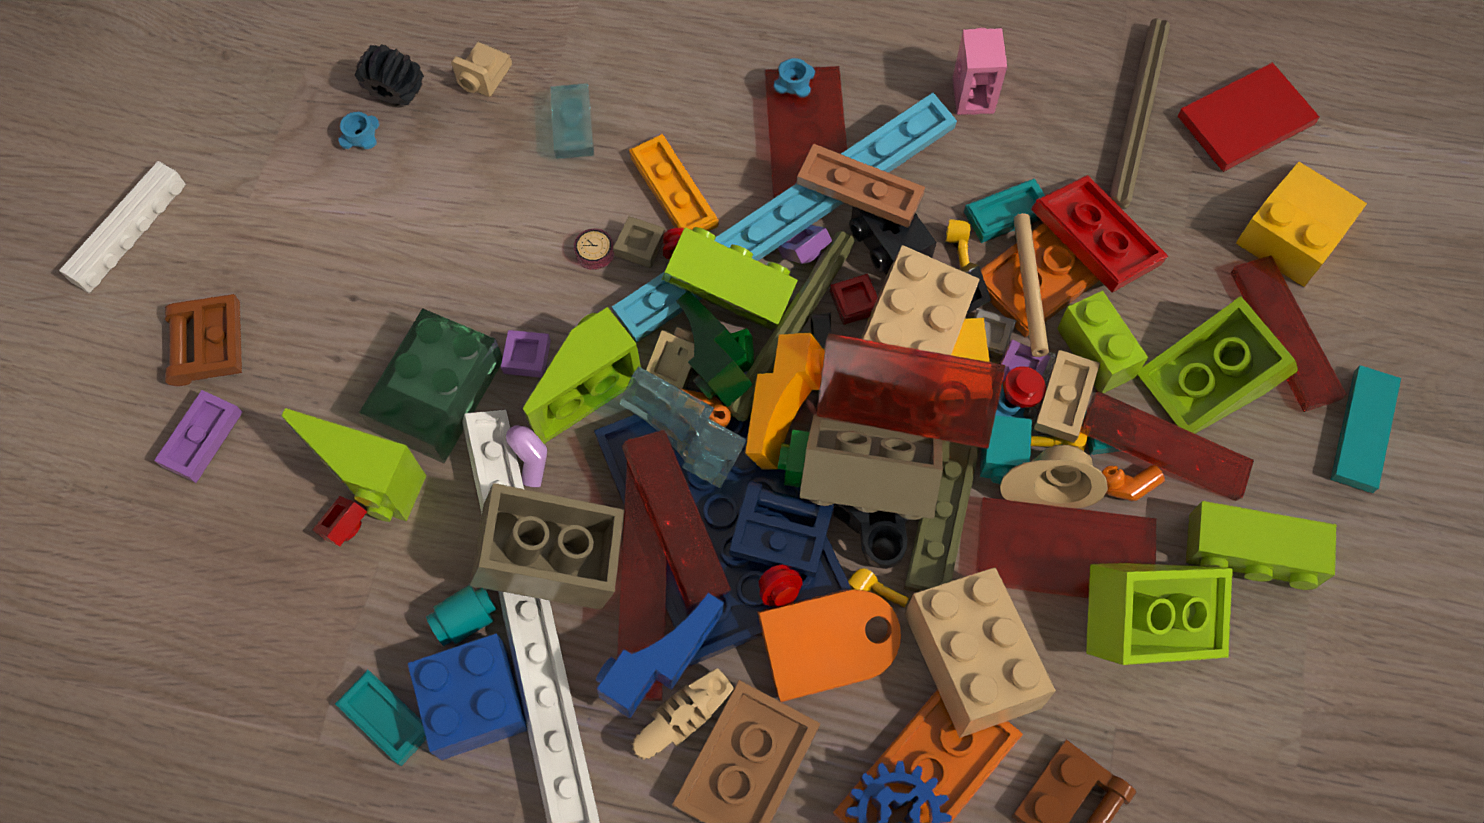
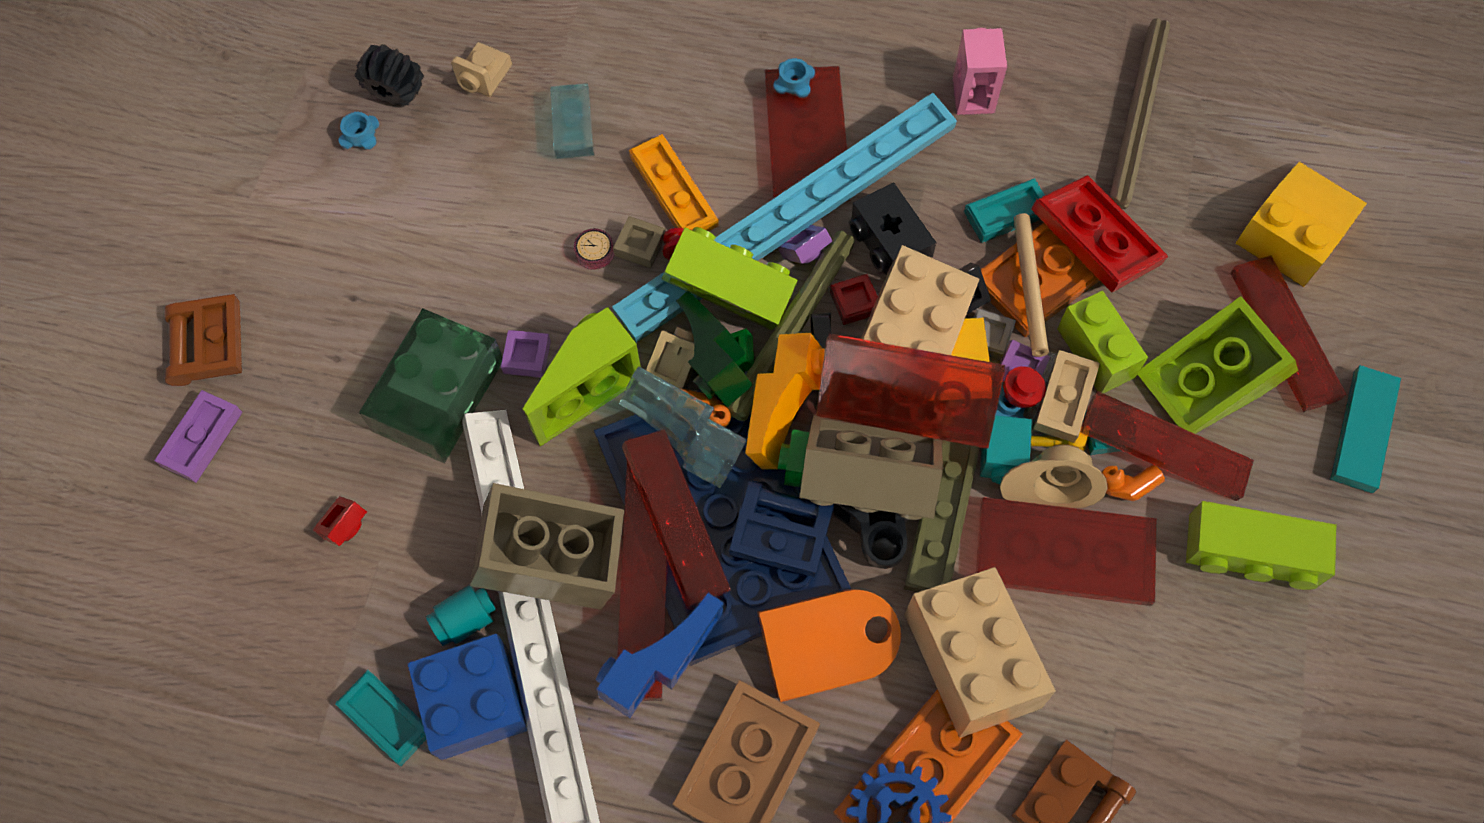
(123, 227): white piece -> none
(372, 468): lime slope -> none
(530, 451): lavender arm -> none
(682, 714): tan hinge -> none
(779, 586): red plate -> none
(860, 185): nougat plate -> none
(866, 580): yellow hand -> none
(959, 232): yellow hand -> none
(1158, 612): lime slope -> none
(1248, 116): red tile -> none

